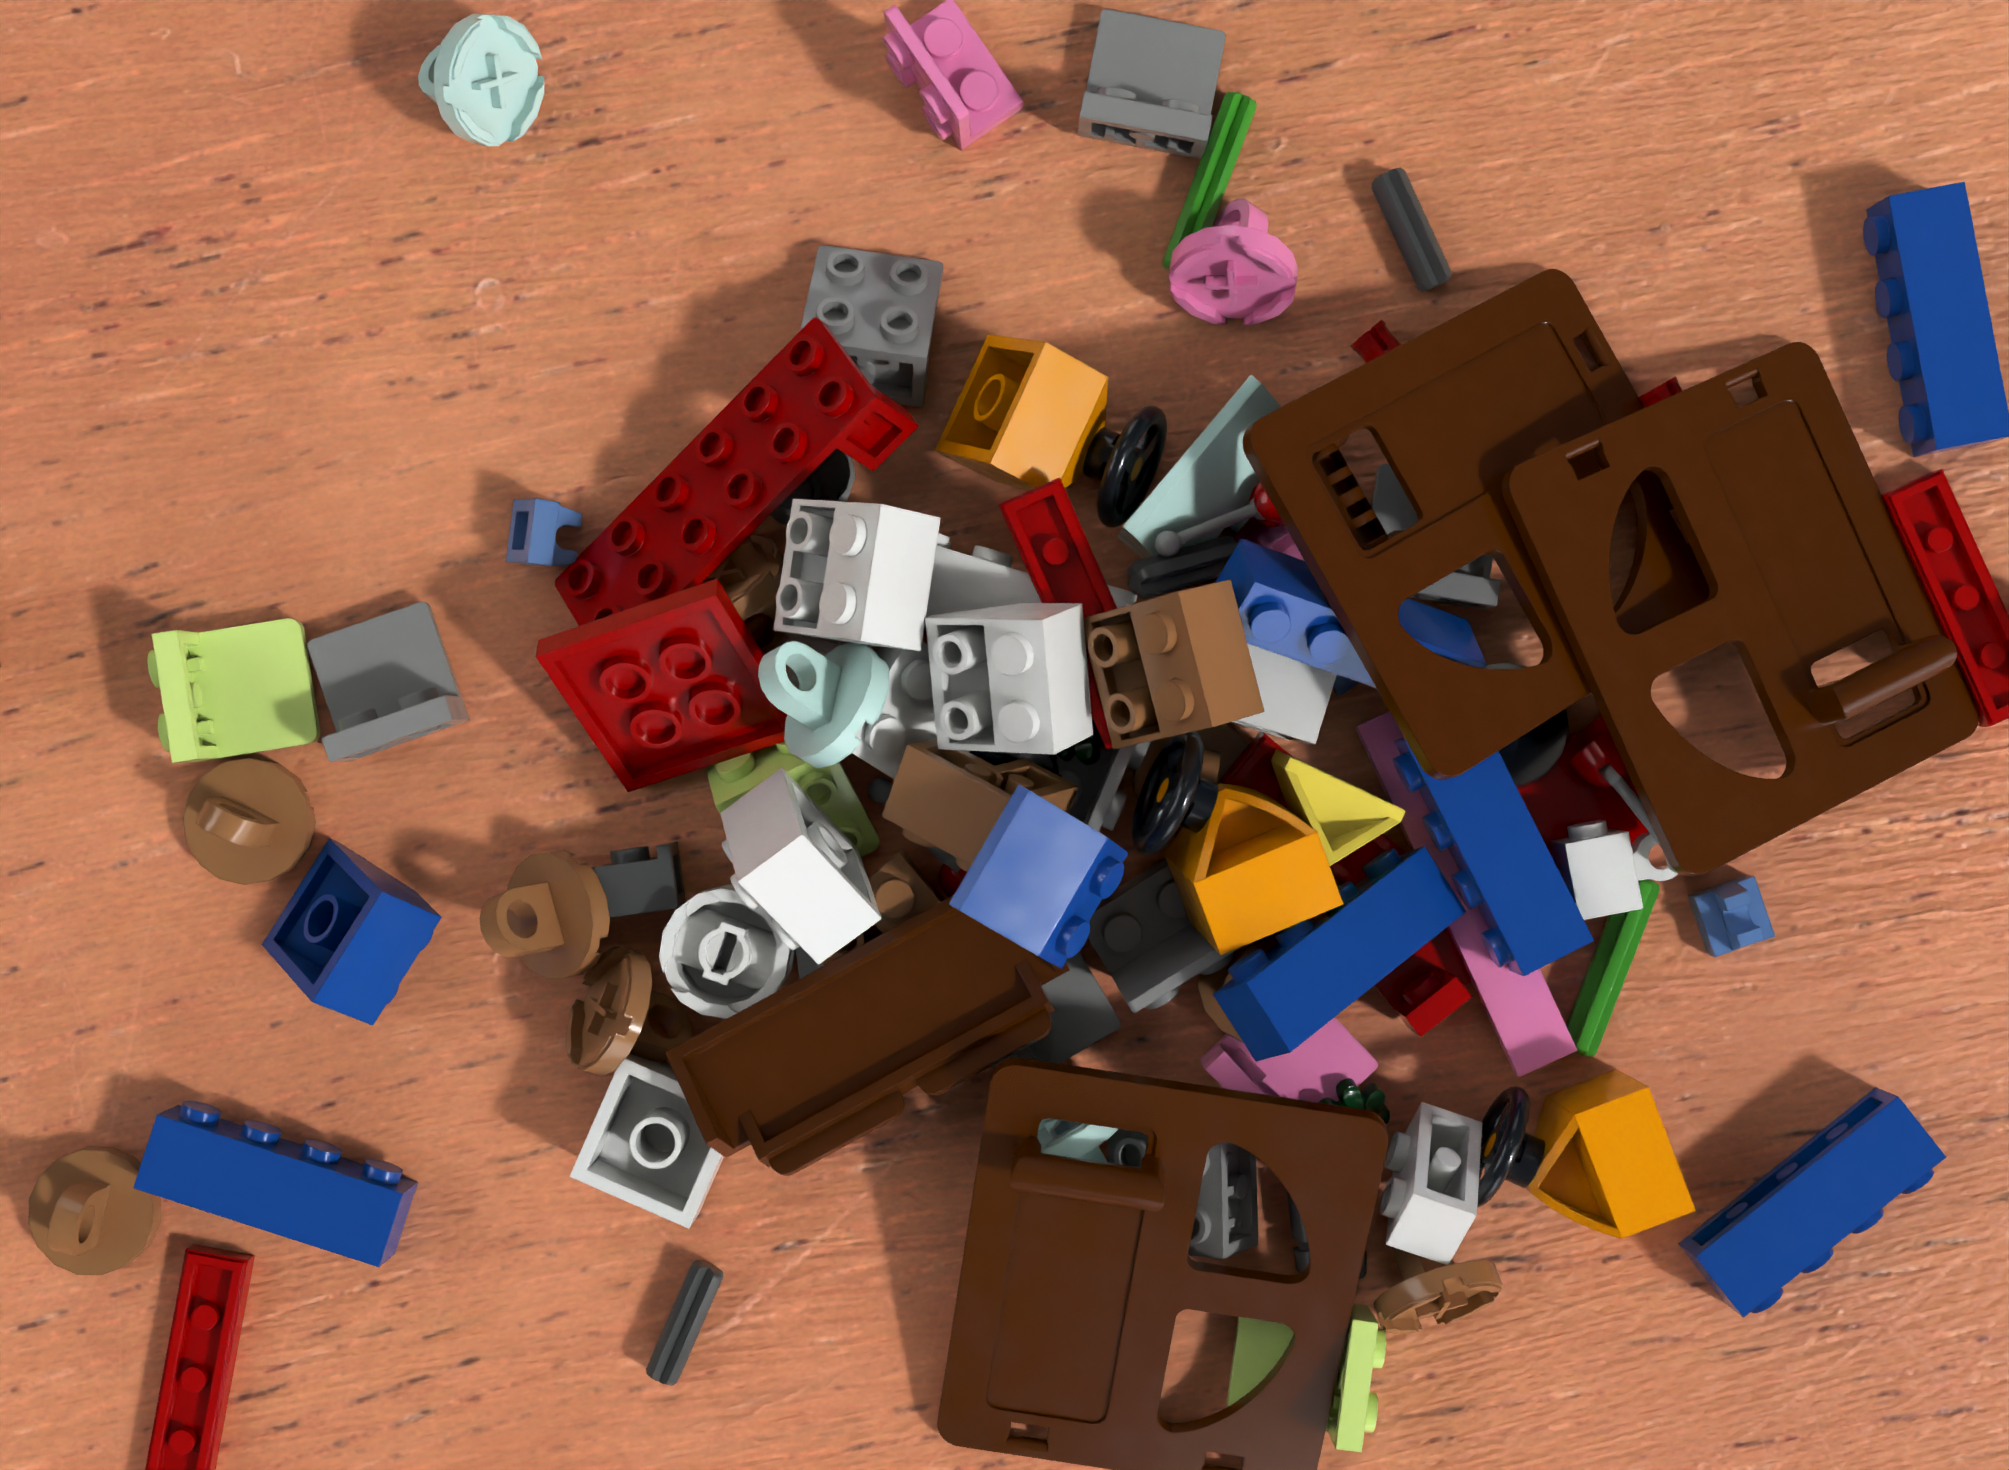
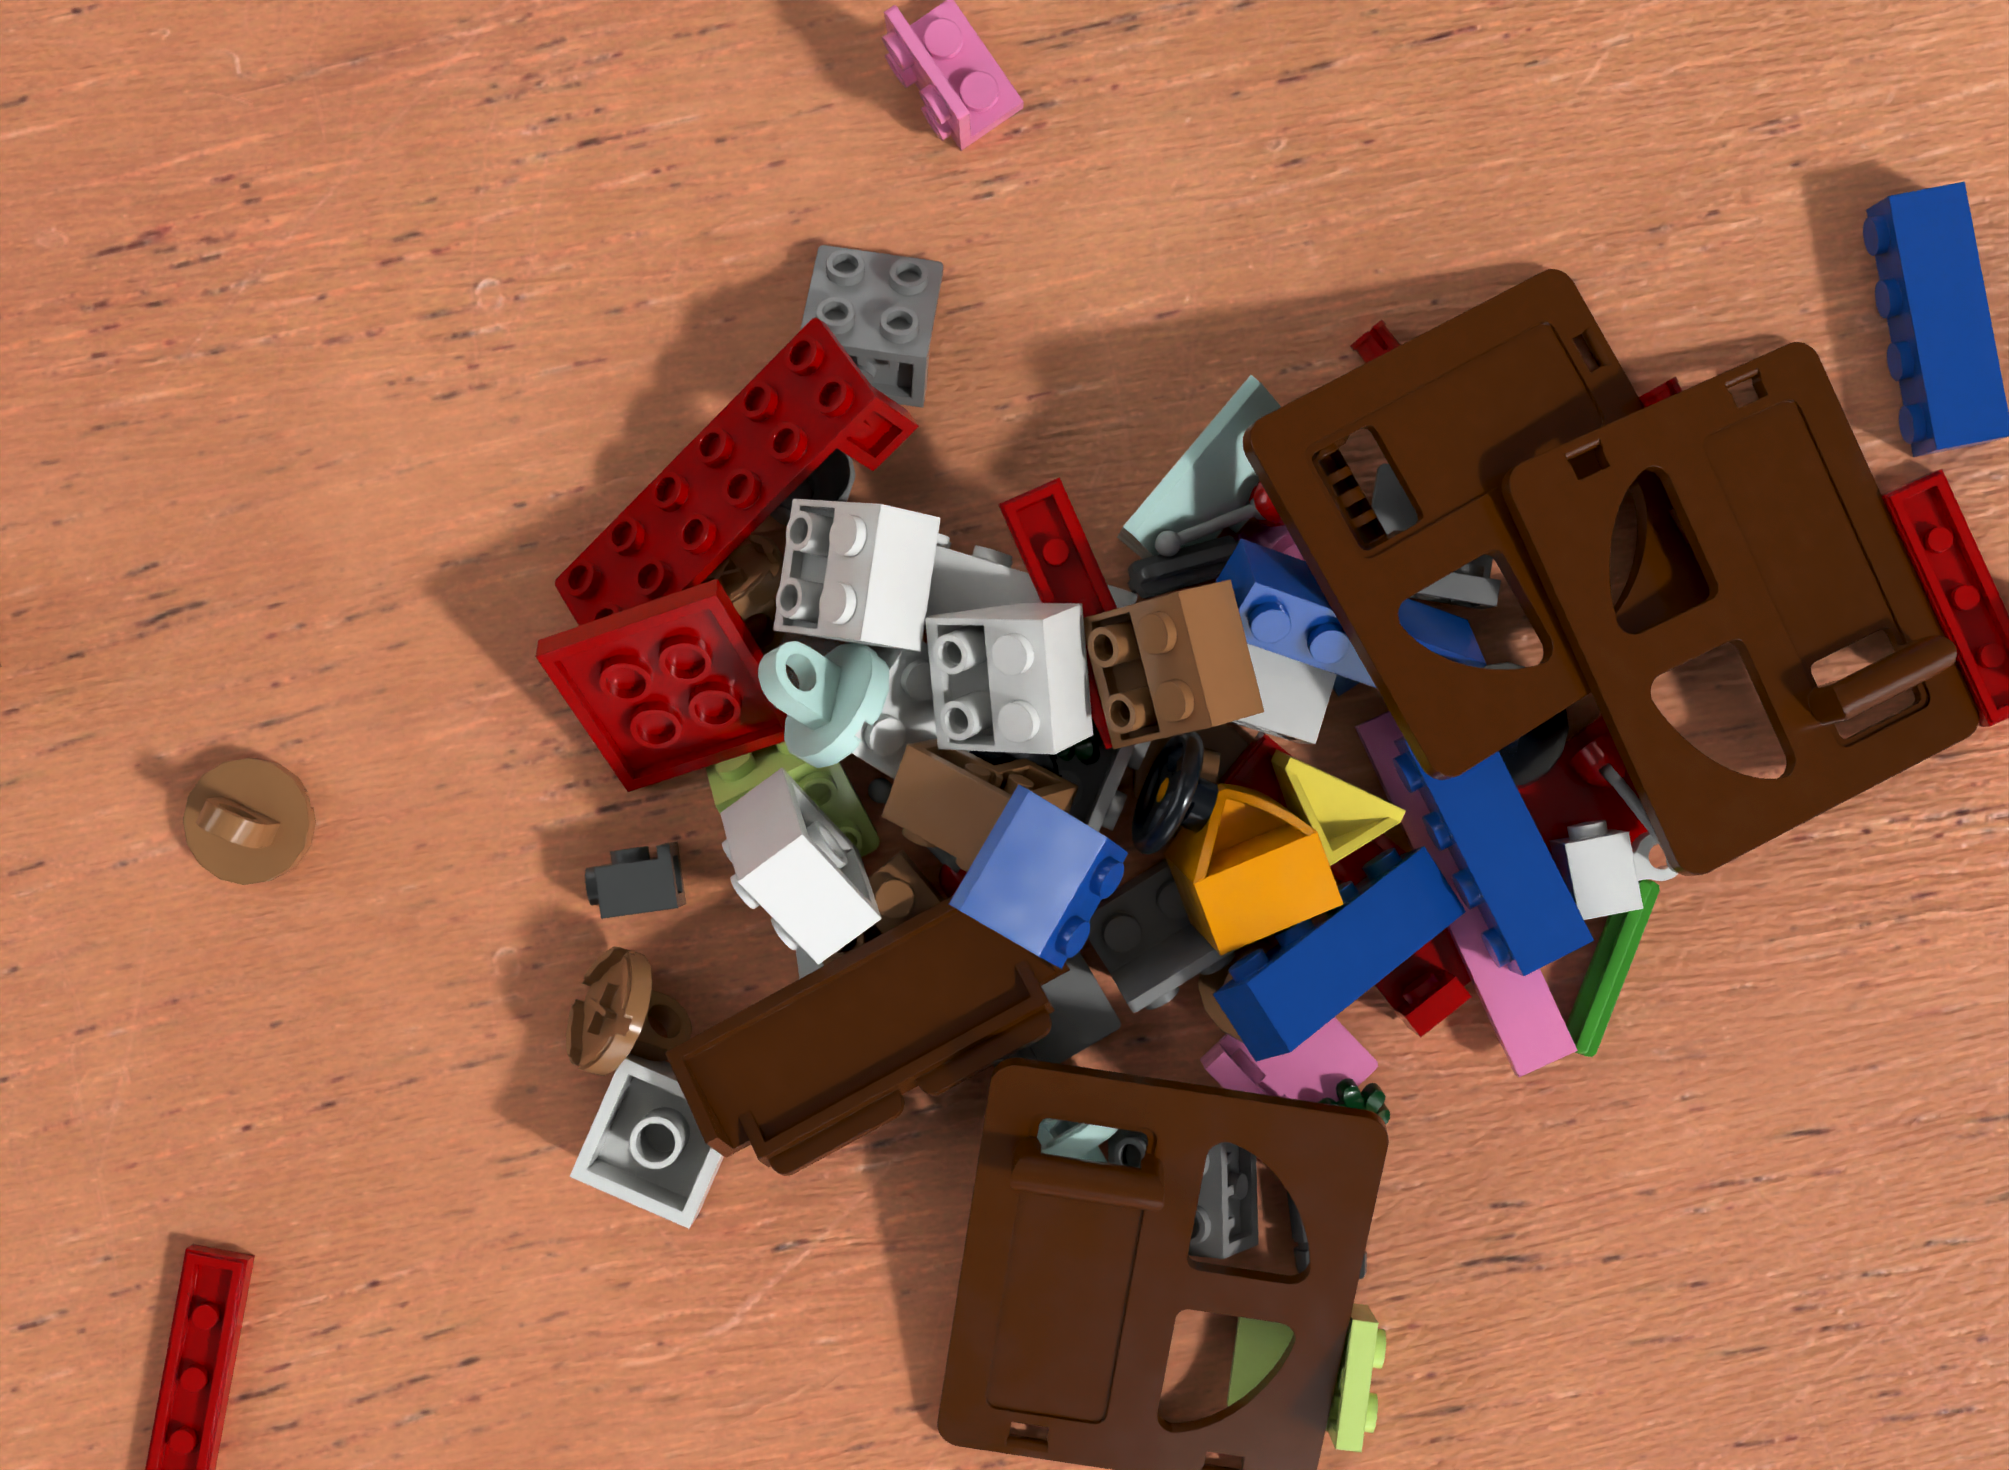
(89, 1212): medium nougat tile -> none
(234, 690): yellowish green bracket -> none
(276, 1183): blue brick -> none
(350, 933): blue slope -> none
(386, 682): light grey bracket -> none
(485, 79): light aqua tile -> none
(534, 533): medium blue tile -> none
(549, 916): medium nougat tile -> none
(684, 1322): dark grey axle -> none
(722, 953): white brick -> none
(1043, 417): light orange piece -> none
(1152, 83): light grey bracket -> none
(1214, 168): bright green axle -> none
(1233, 269): bright pink tile -> none
(1411, 229): dark grey axle -> none
(1432, 1183): white brick -> none
(1436, 1291): medium nougat tile -> none
(1592, 1158): light orange piece -> none
(1731, 915): medium blue tile -> none
(1813, 1202): blue brick -> none

